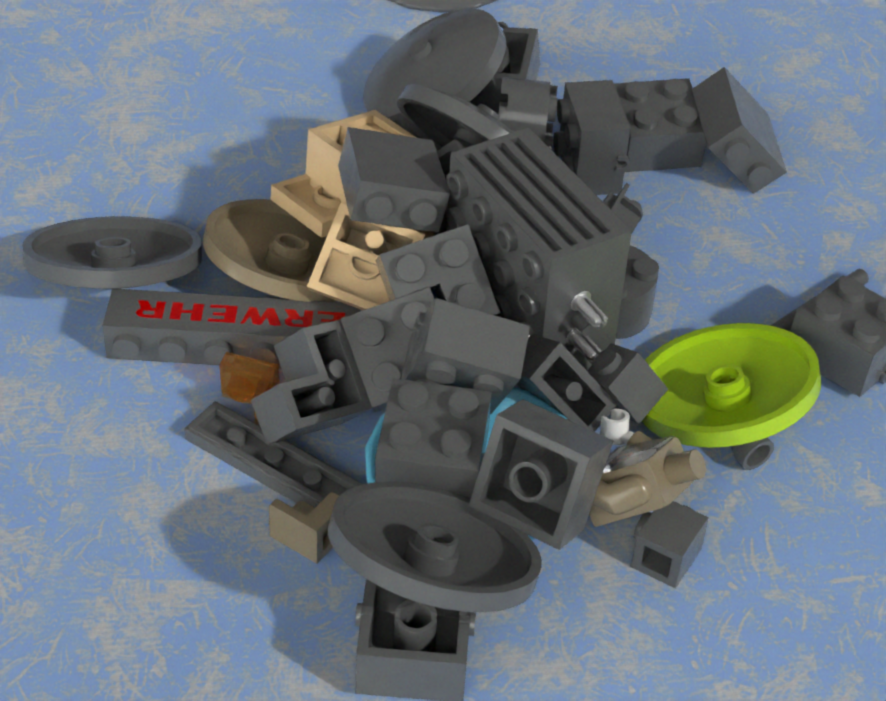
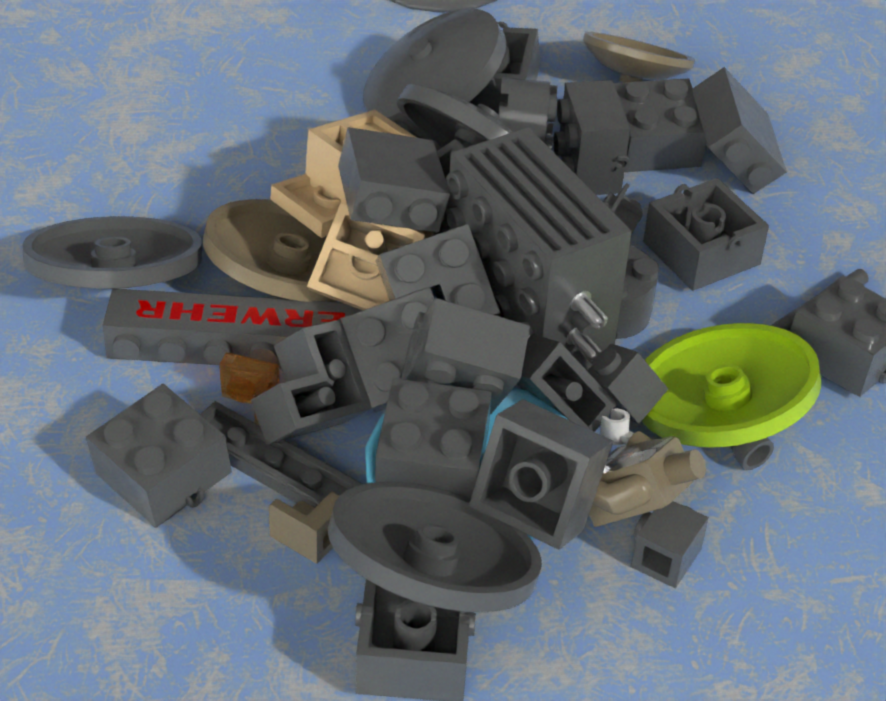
(159, 455): none -> dark grey brick
(636, 58): none -> dark tan dish
(705, 233): none -> dark grey brick

